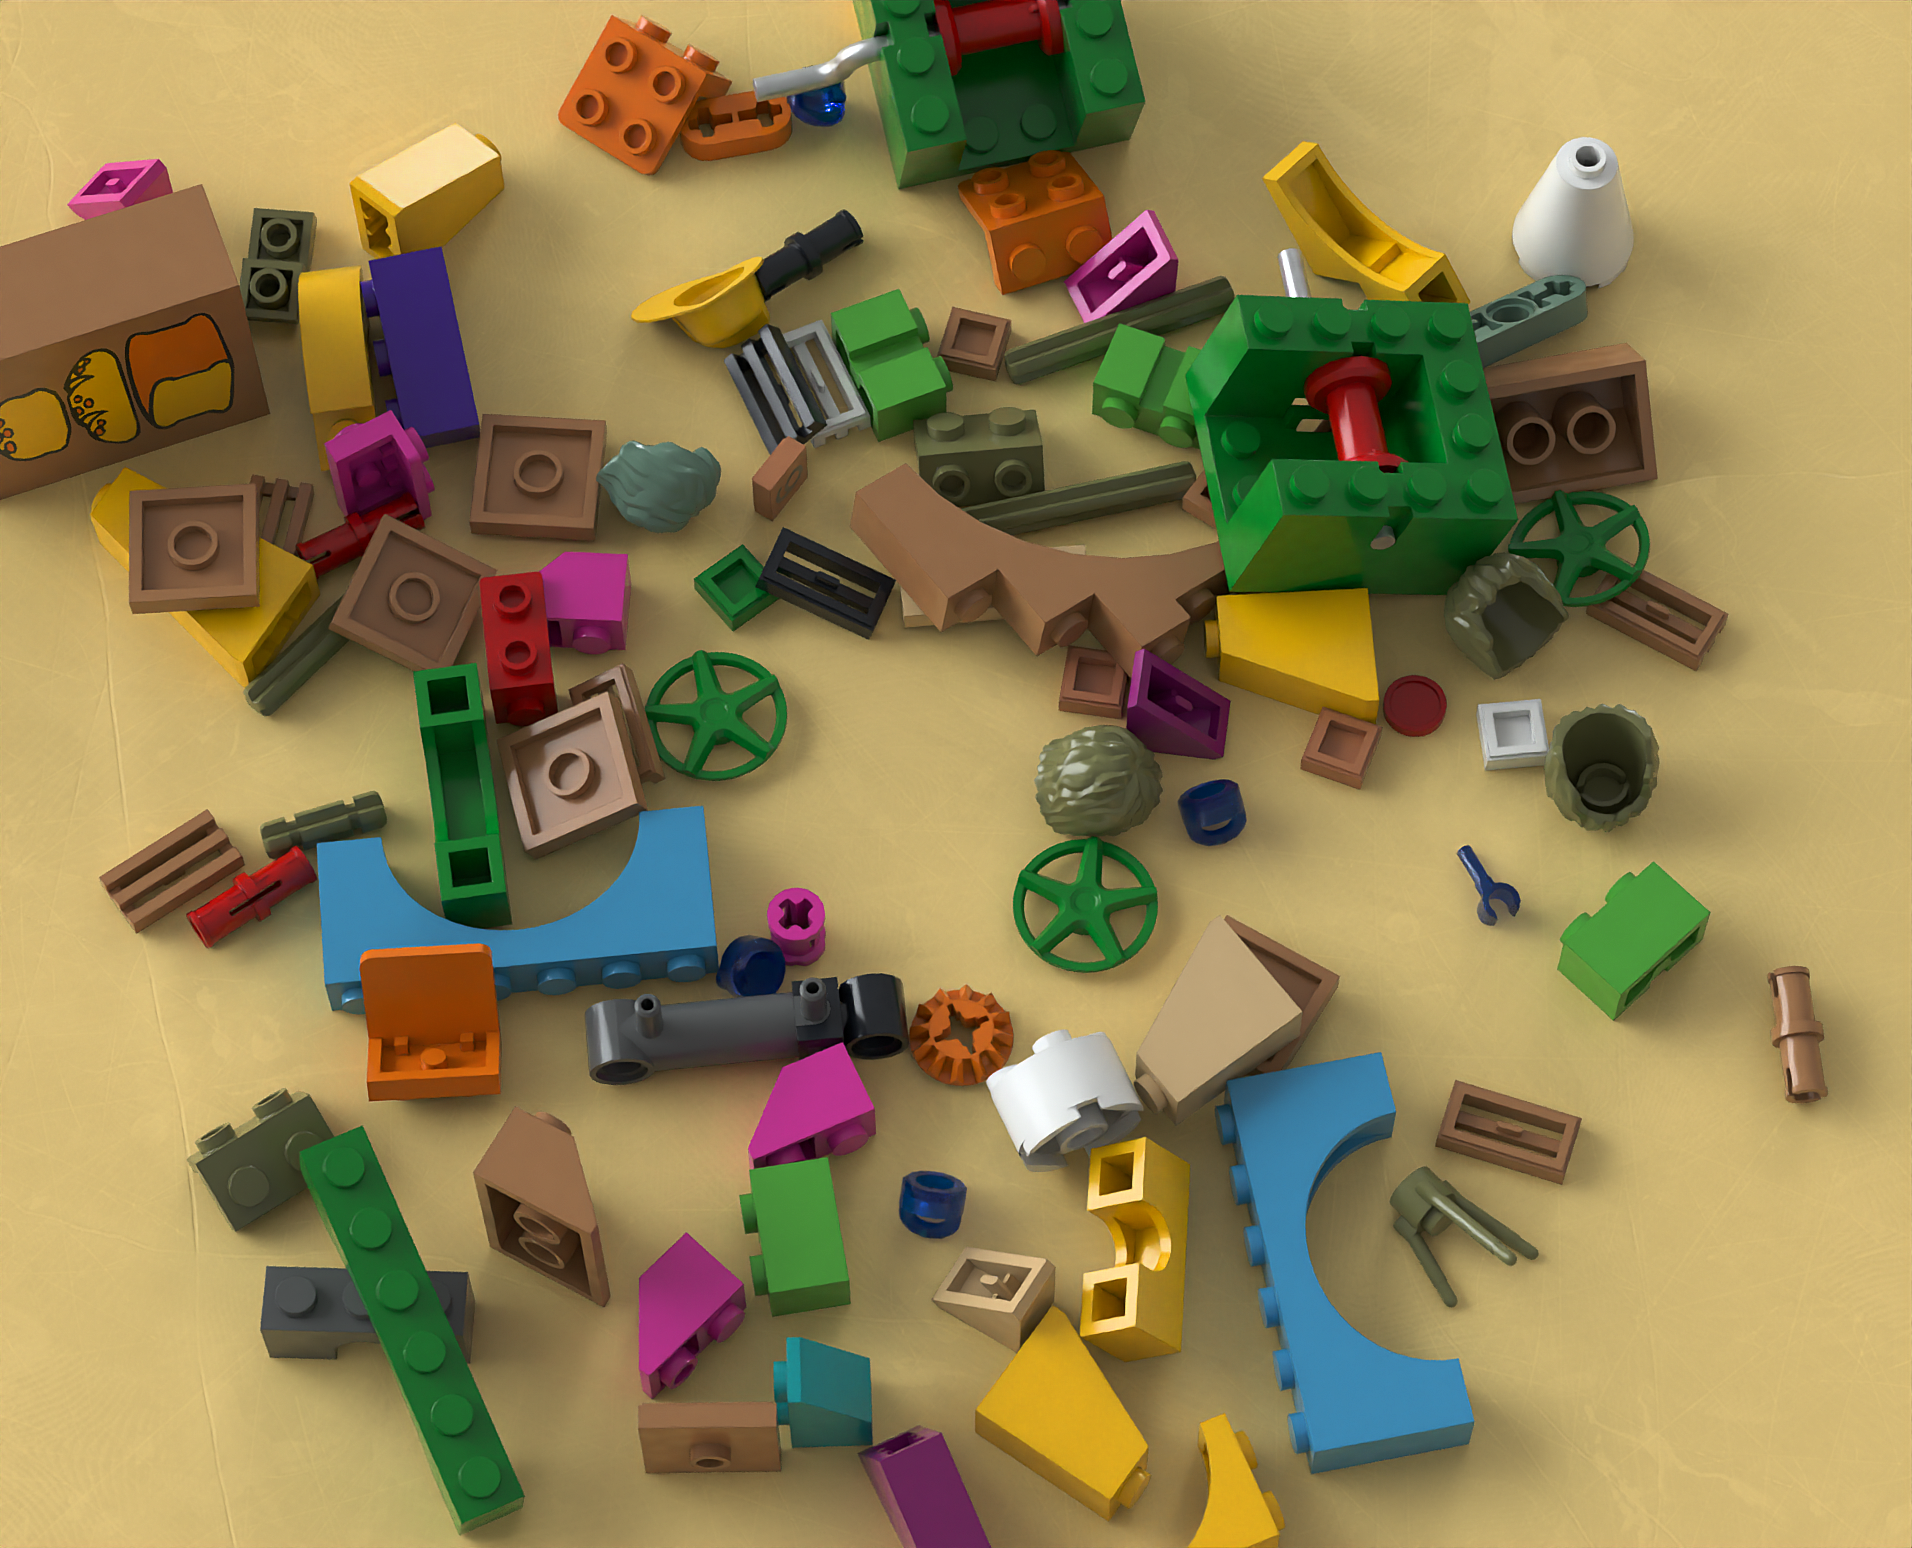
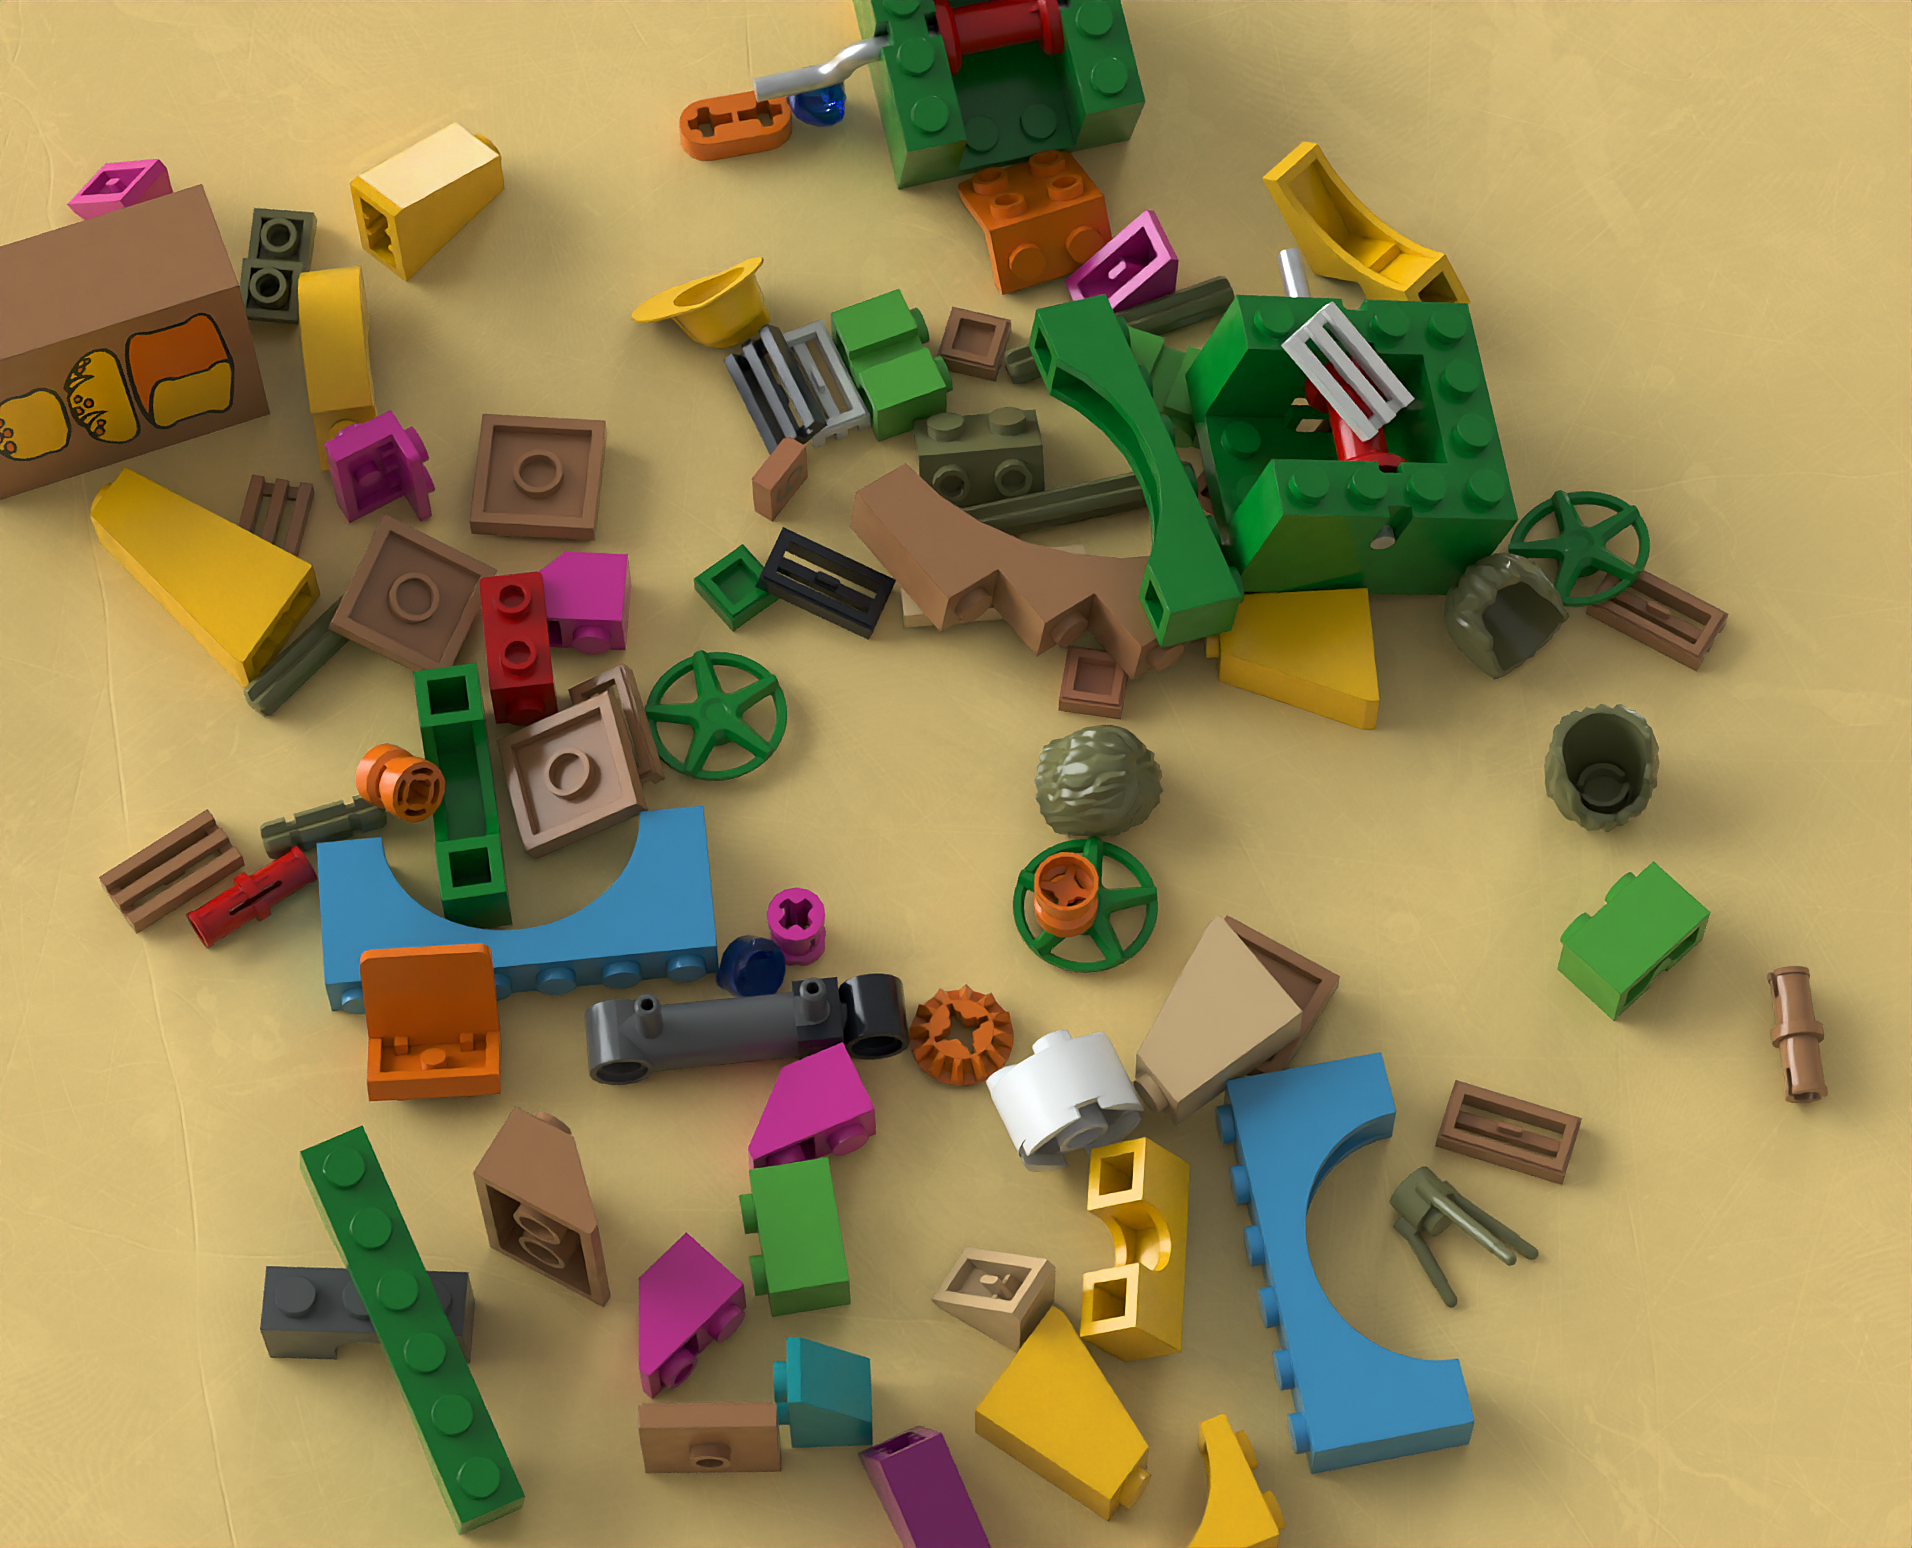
(194, 548): medium nougat plate -> none
(259, 1161): olive bracket -> none
(352, 538): red pin -> none
(400, 783): none -> orange wheel
(421, 346): dark purple wedge -> none
(638, 92): orange bracket -> none
(660, 484): sand green hair -> none
(808, 253): black pin -> none
(934, 1197): clear blue tile -> none
(1066, 879): none -> orange wheel
(1091, 368): none -> green arch
(1175, 711): magenta slope -> none
(1210, 805): clear blue tile -> none
(1341, 748): nougat tile -> none
(1364, 356): none -> white tile
(1414, 705): red piece -> none
(1488, 888): clear blue hand -> none
(1512, 734): white tile -> none
(1528, 316): sand green beam -> none
(1574, 421): medium nougat slope -> none
(1576, 217): white cone -> none

